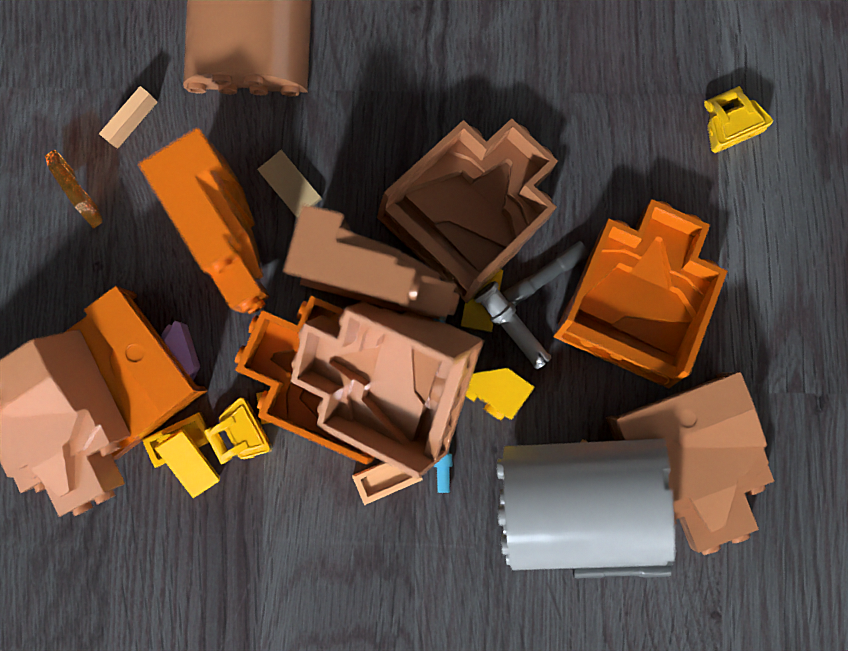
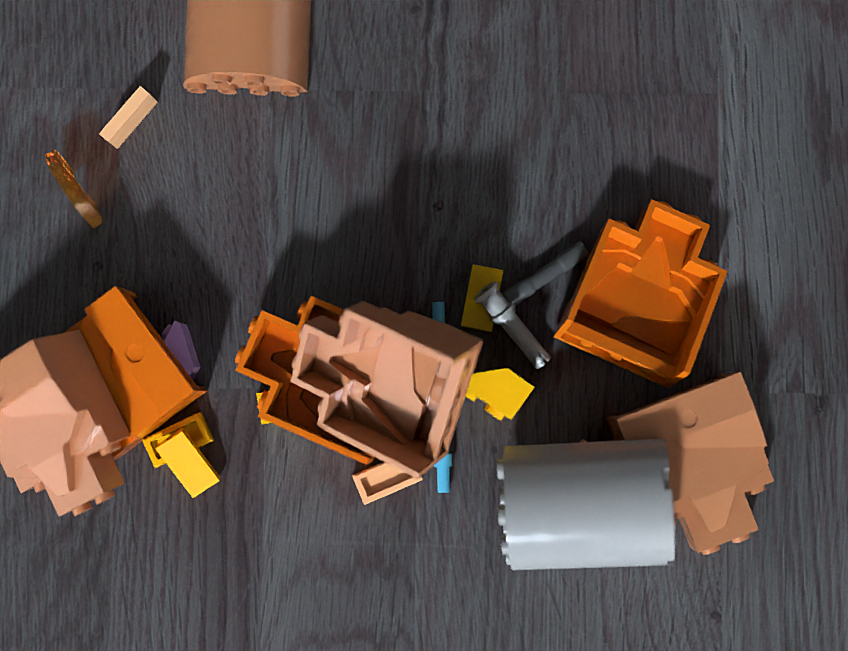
(211, 216): orange panel -> none
(243, 431): yellow piece -> none
(289, 183): tan tile -> none
(363, 269): nougat panel -> none
(471, 203): nougat panel -> none
(642, 571): dark grey piece -> none
(737, 123): yellow piece -> none

